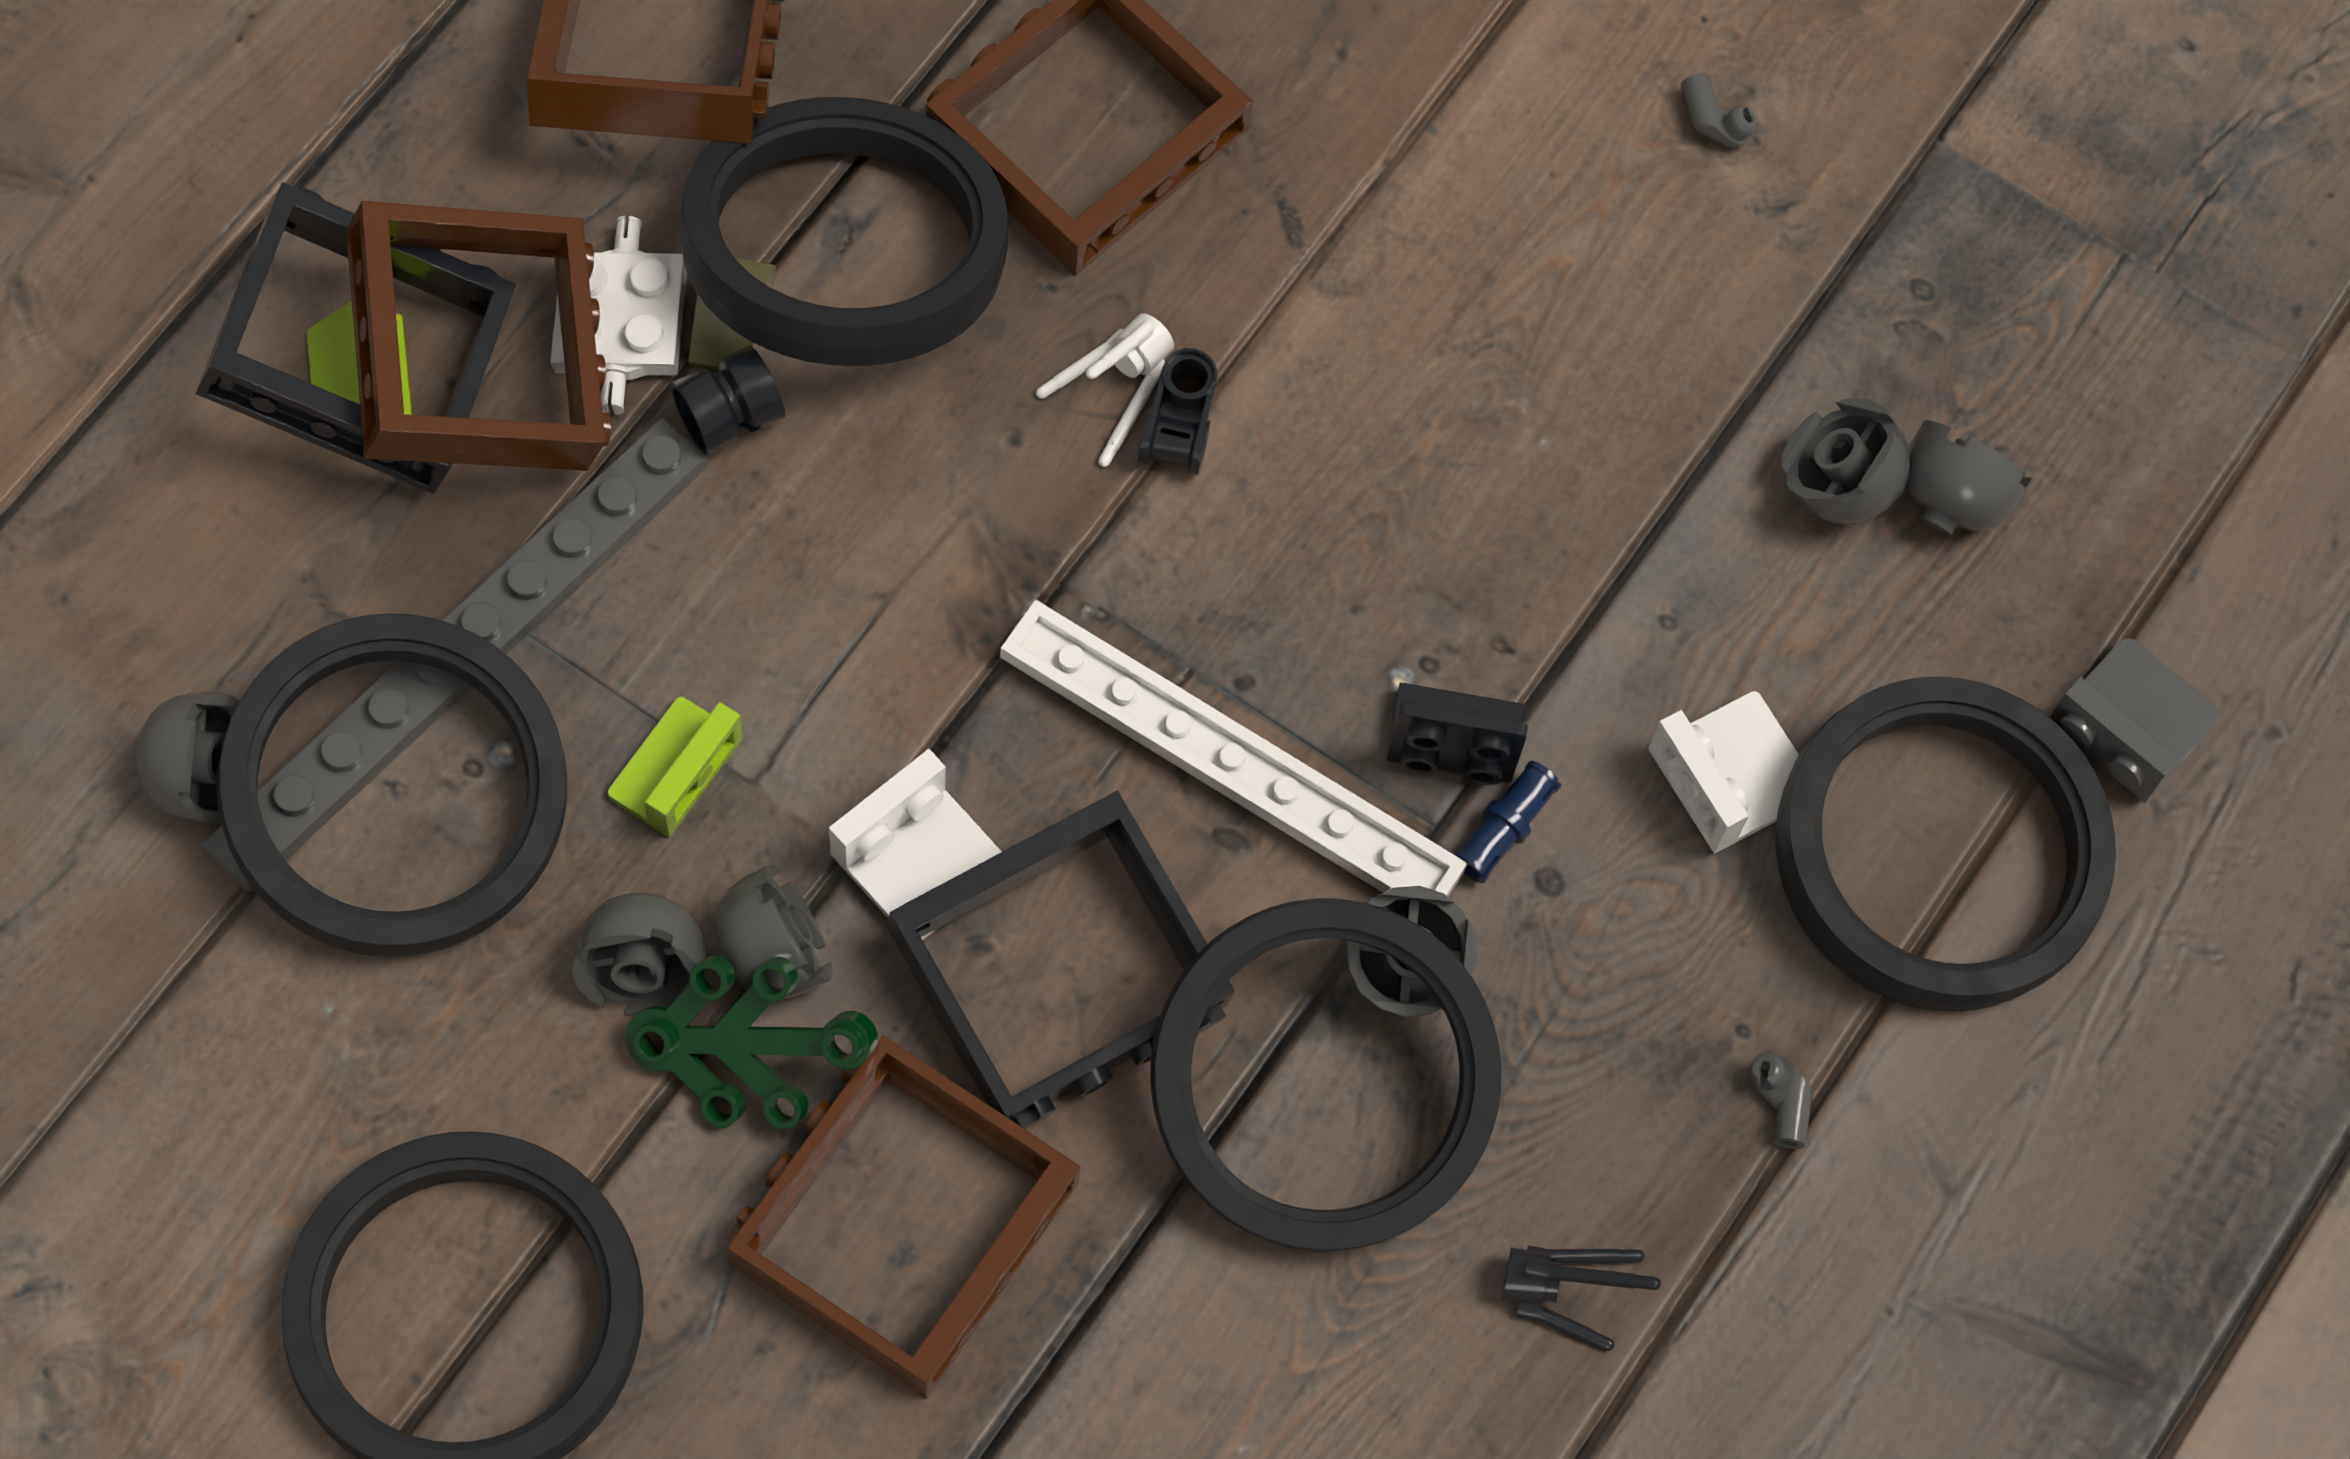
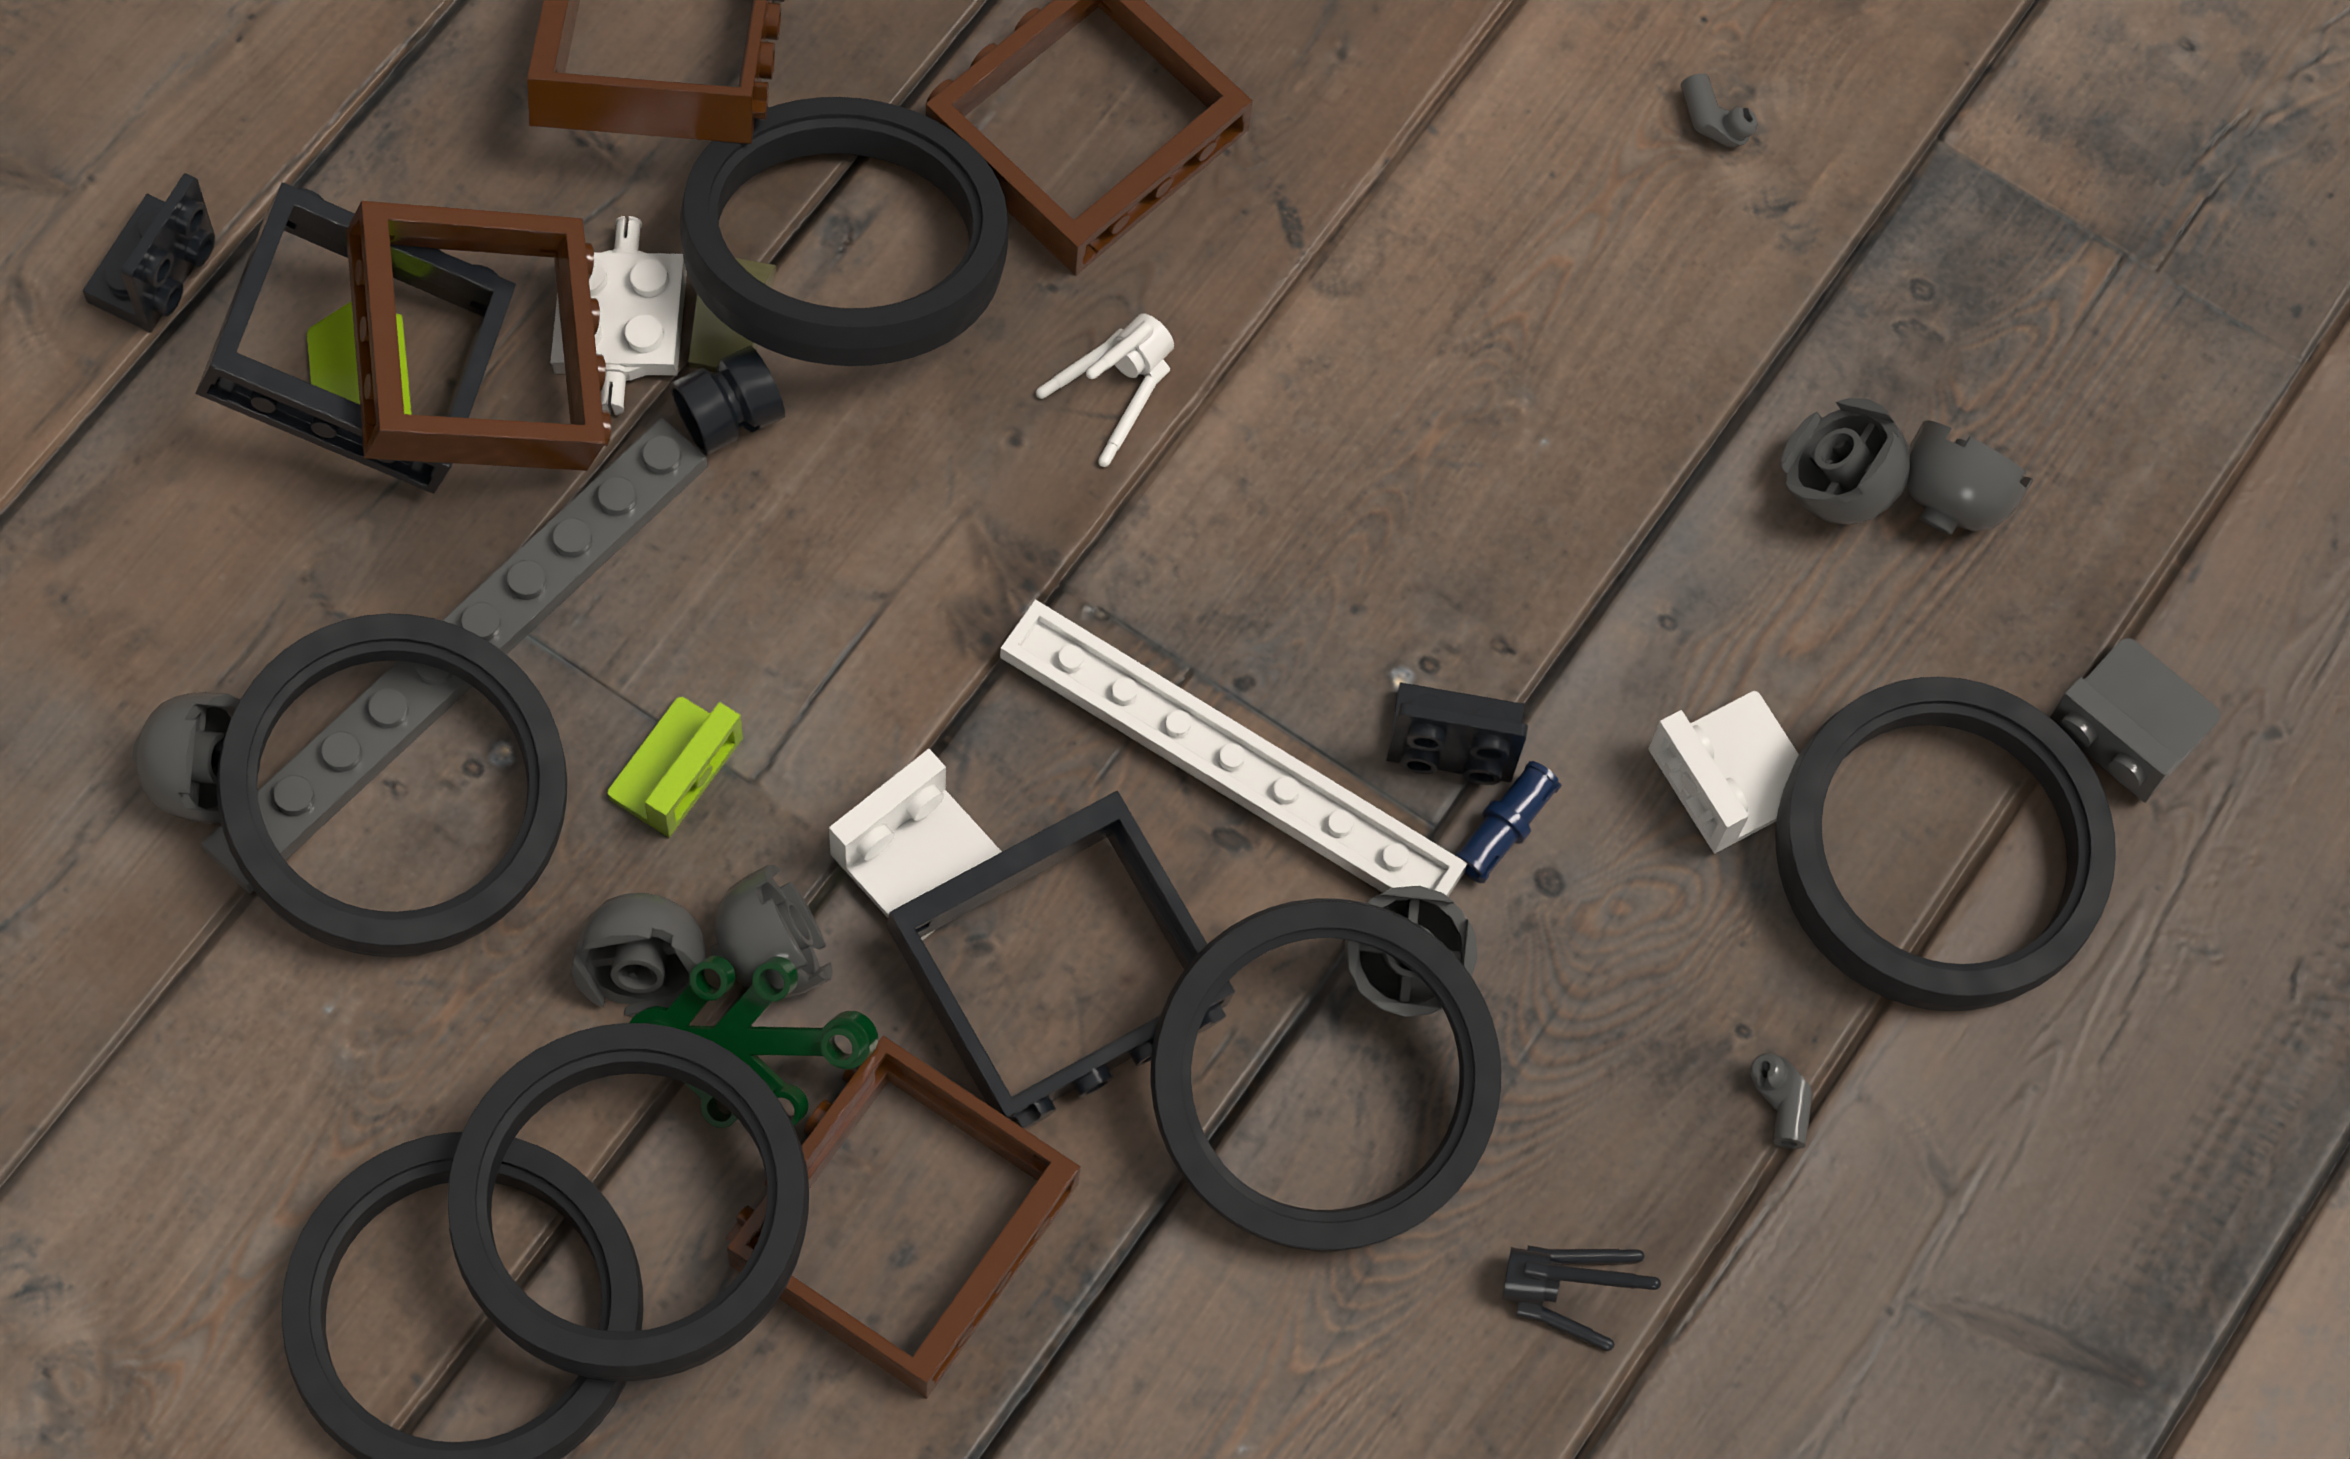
(154, 257): none -> black bracket
(596, 1055): none -> black tyre
(1180, 421): black piece -> none

